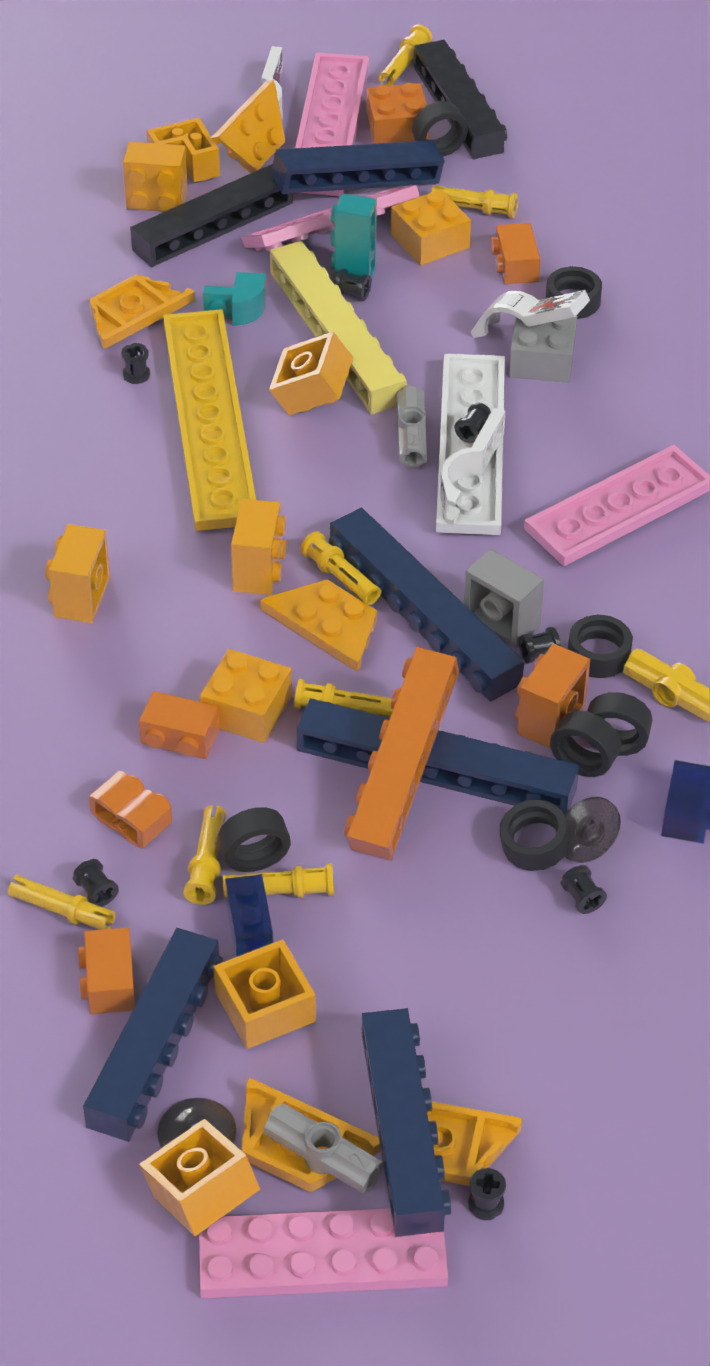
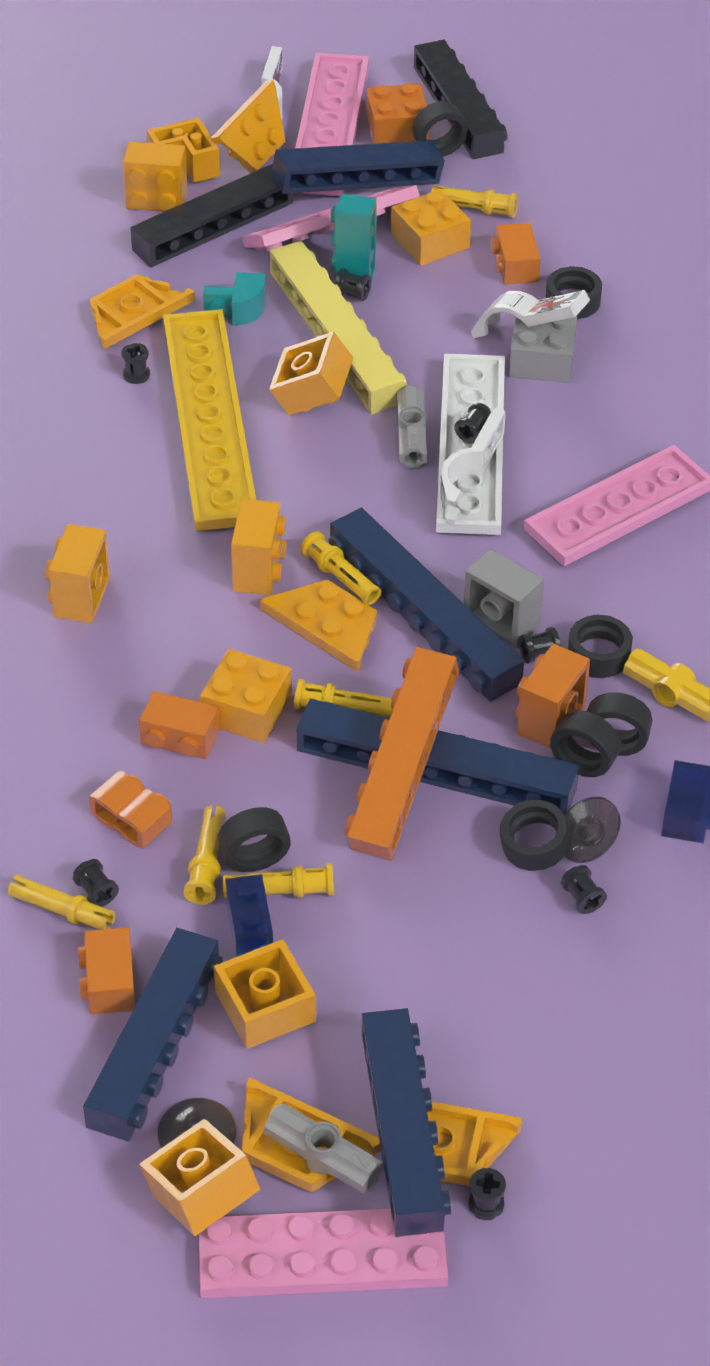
(418, 35): yellow pin -> none

